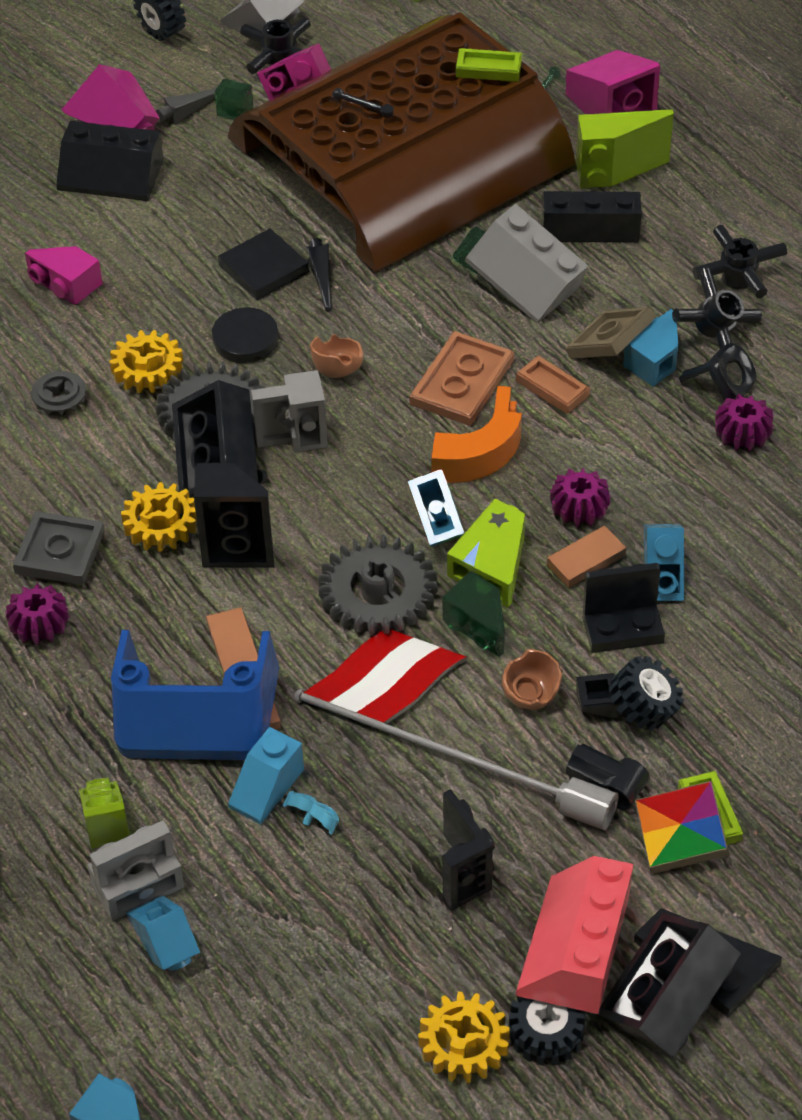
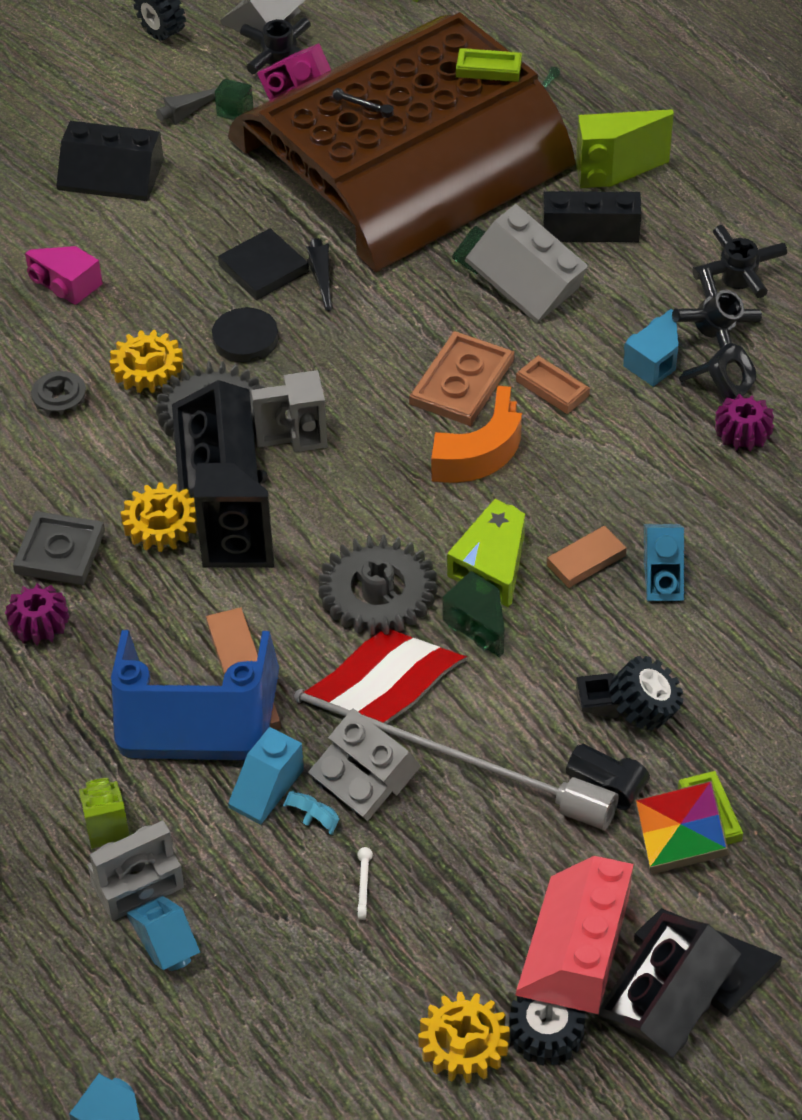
(112, 98): dark pink slope -> none
(337, 356): nougat hair -> none
(363, 743): none -> light grey brick
(364, 855): none -> white hinge
(436, 508): slope -> none
(468, 862): black bracket -> none
(532, 680): nougat hair -> none
(580, 497): magenta gear -> none
(610, 332): dark tan tile -> none
(614, 84): dark pink slope -> none
(622, 608): black bracket -> none

